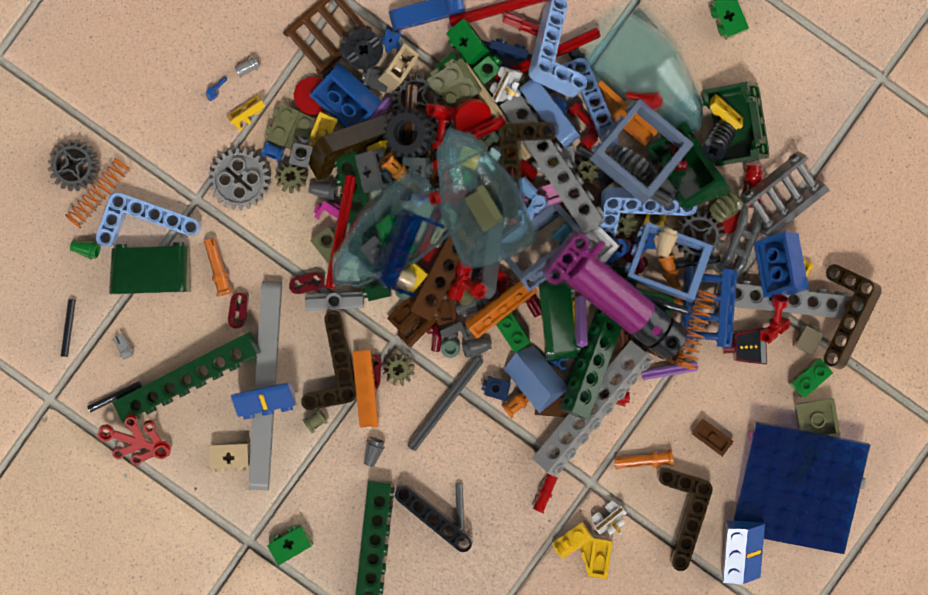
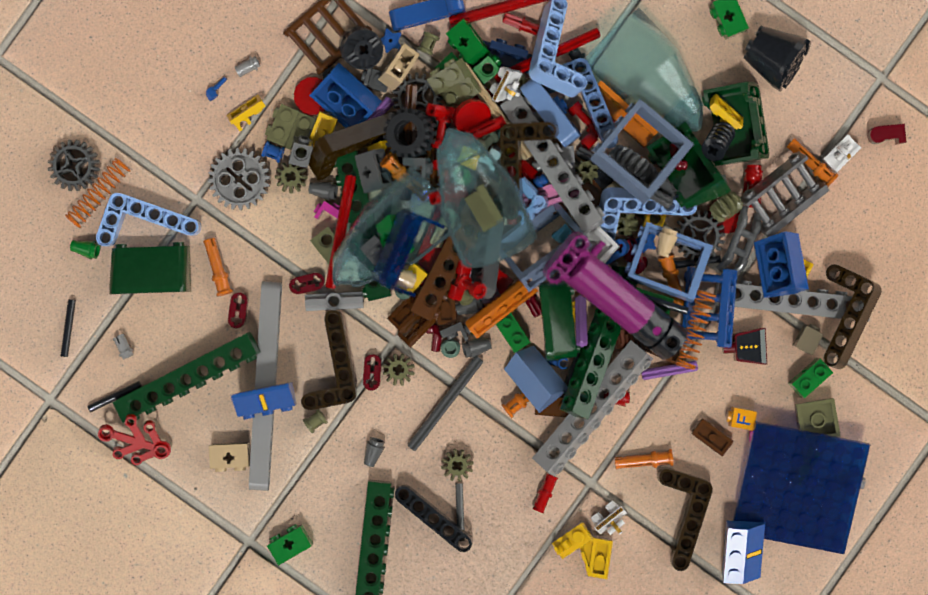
(365, 388): orange fence -> none
(428, 43): none -> olive bush
(456, 471): none -> olive gear
(496, 388): dark blue brick -> none
(540, 181): none -> blue arm
(652, 99): red cone -> none
(741, 418): none -> light orange brick
(776, 55): none -> black cone
(778, 324): red bar -> none
(819, 168): none -> orange pin
(842, 153): none -> white hips
(888, 132): none -> dark red leg

